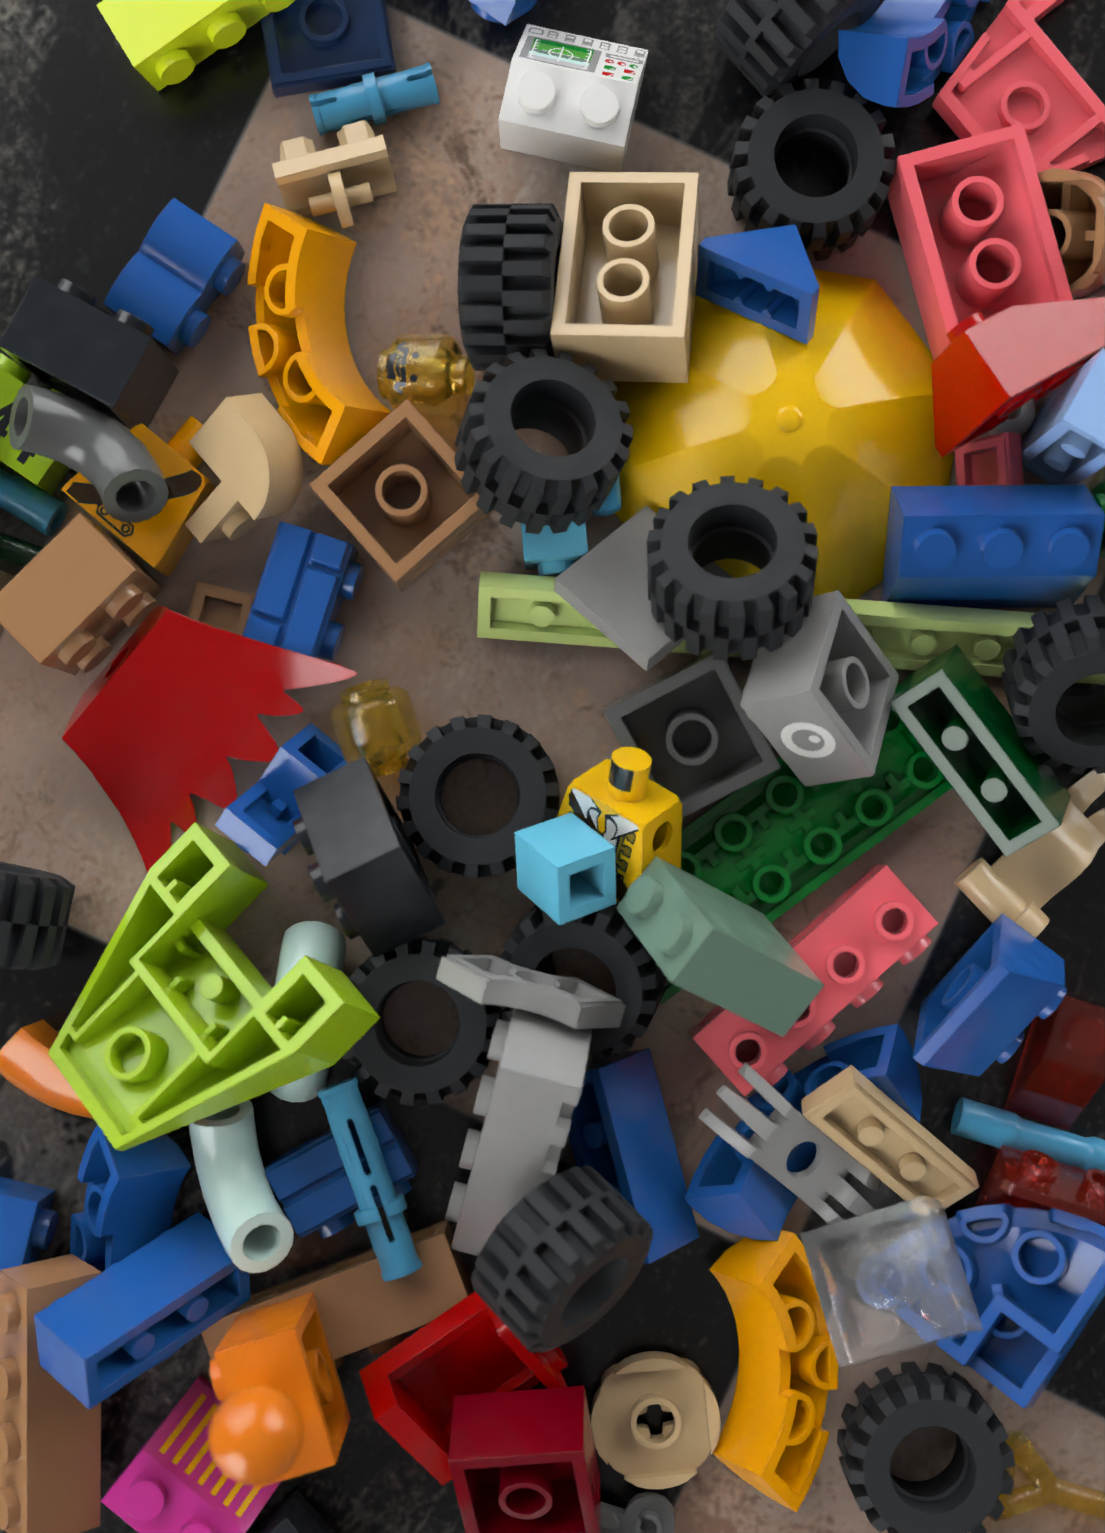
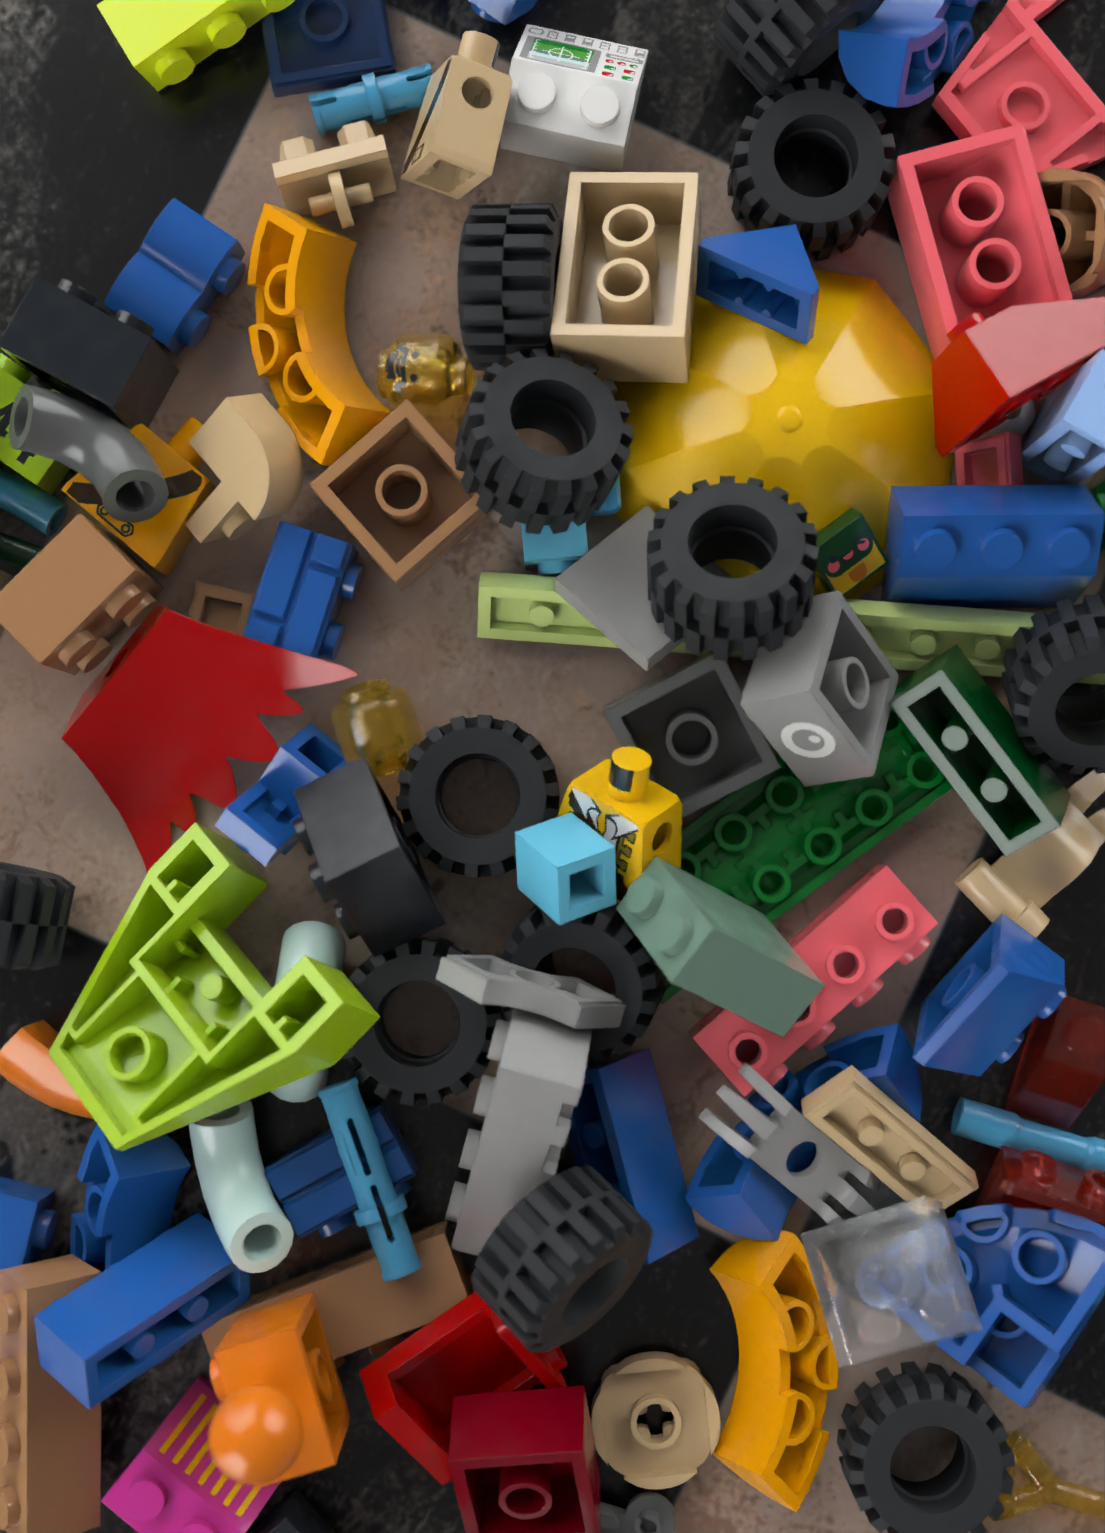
(460, 120): none -> tan torso
(848, 553): none -> dark green tile

